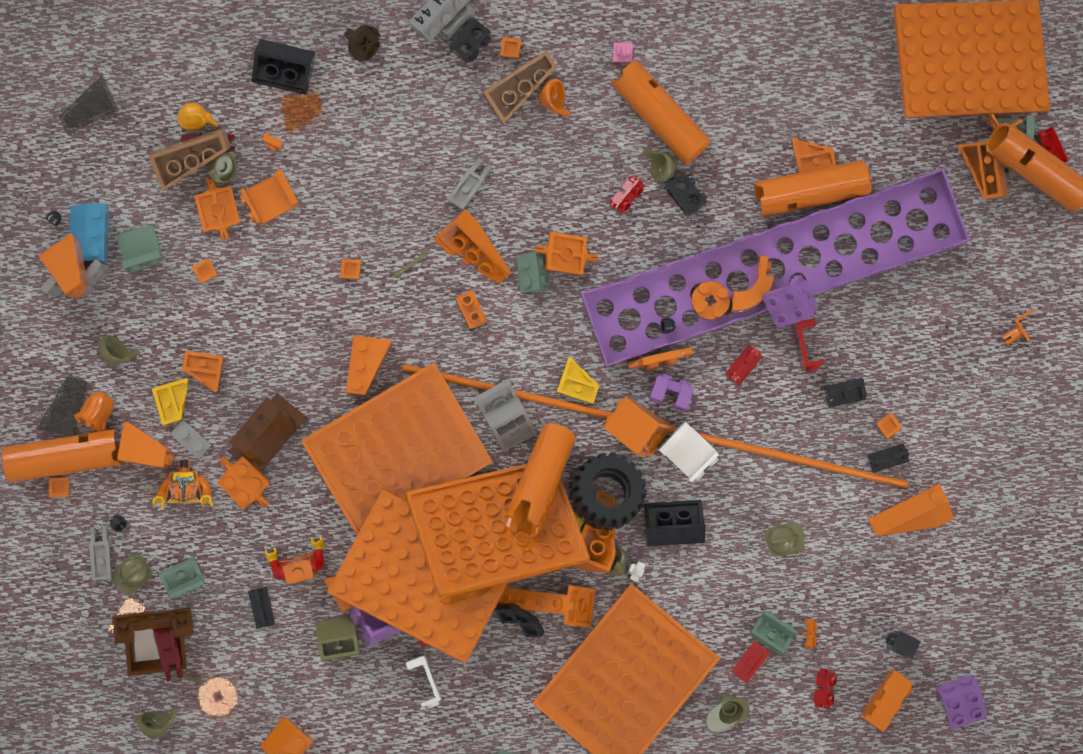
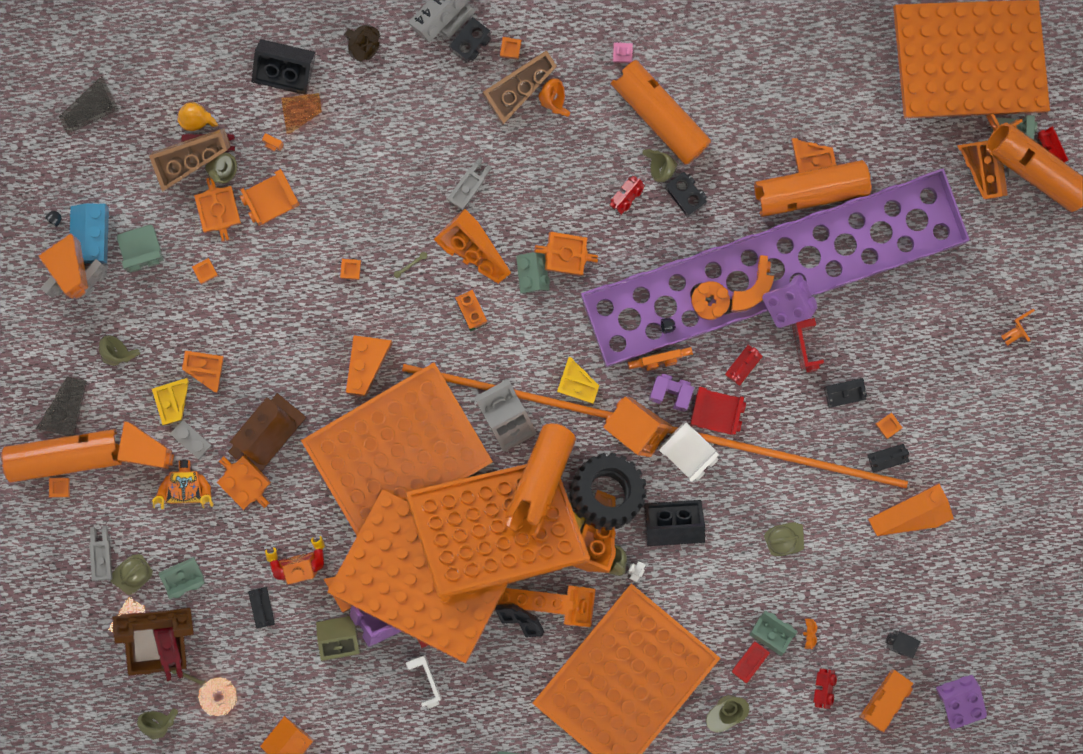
(96, 411): orange piece -> none
(114, 523): black hinge -> none
(717, 411): none -> red panel

